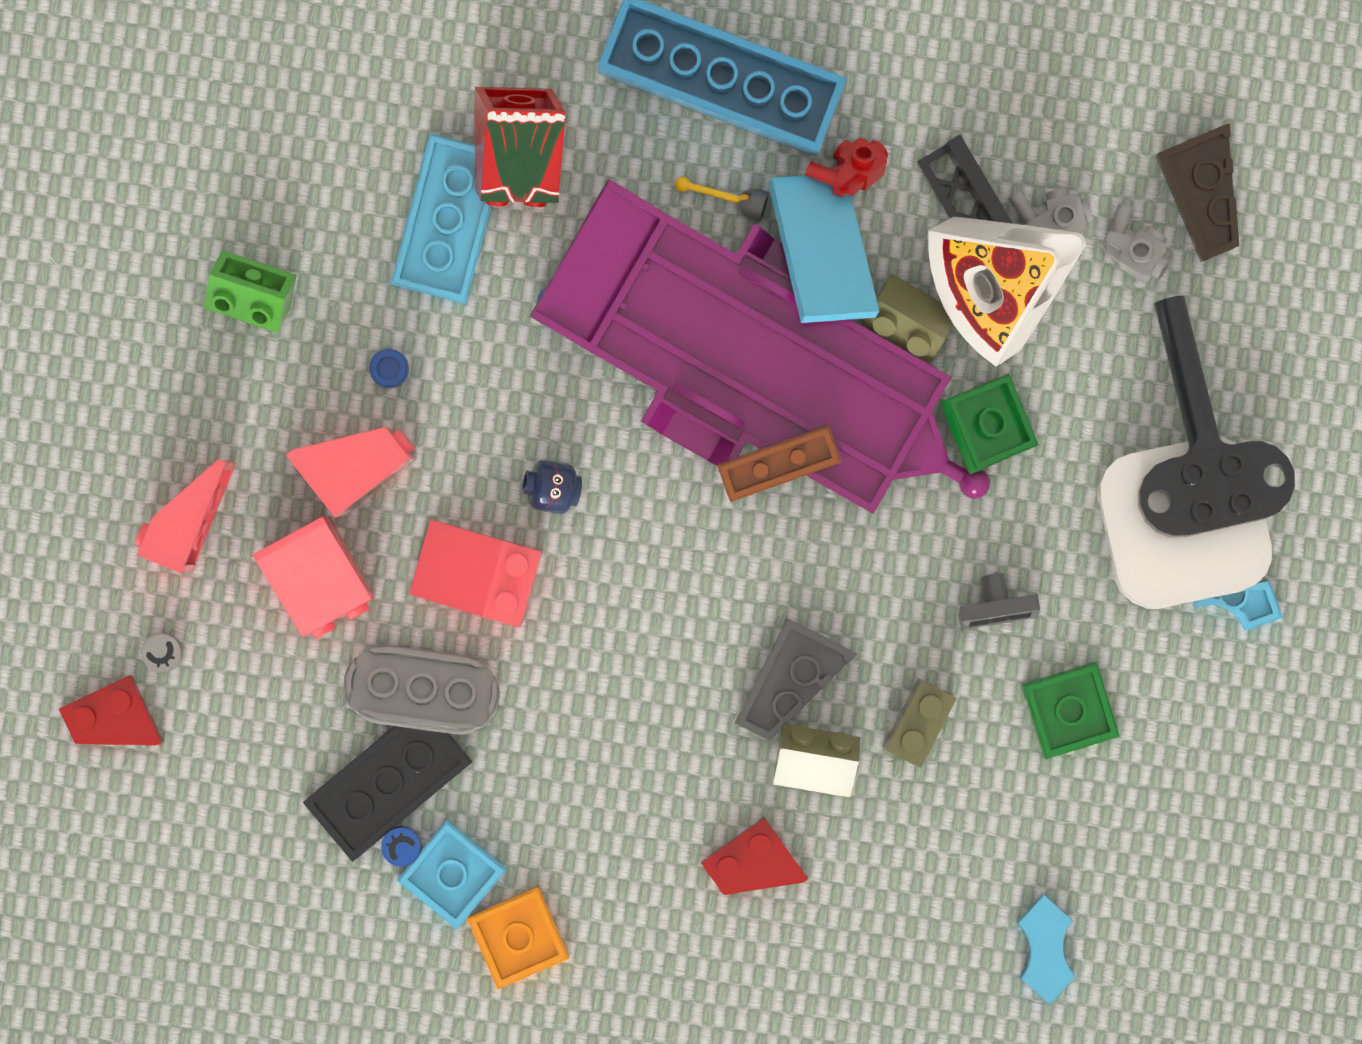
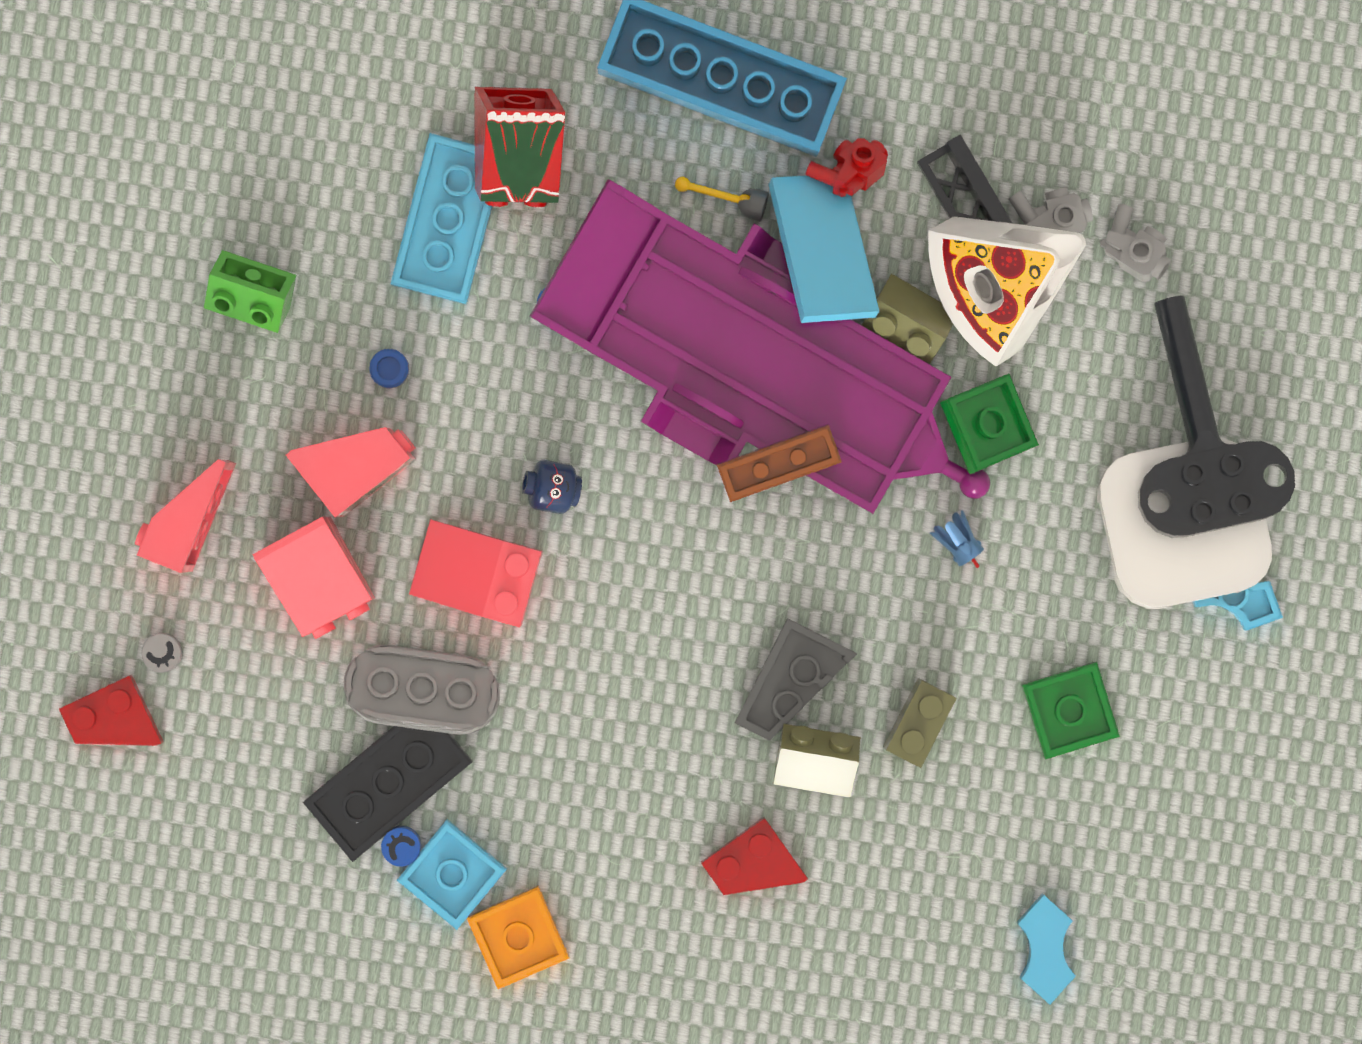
(959, 540): none -> flat silver piece
(997, 606): dark grey tile -> none
(1203, 190): dark brown wing -> none

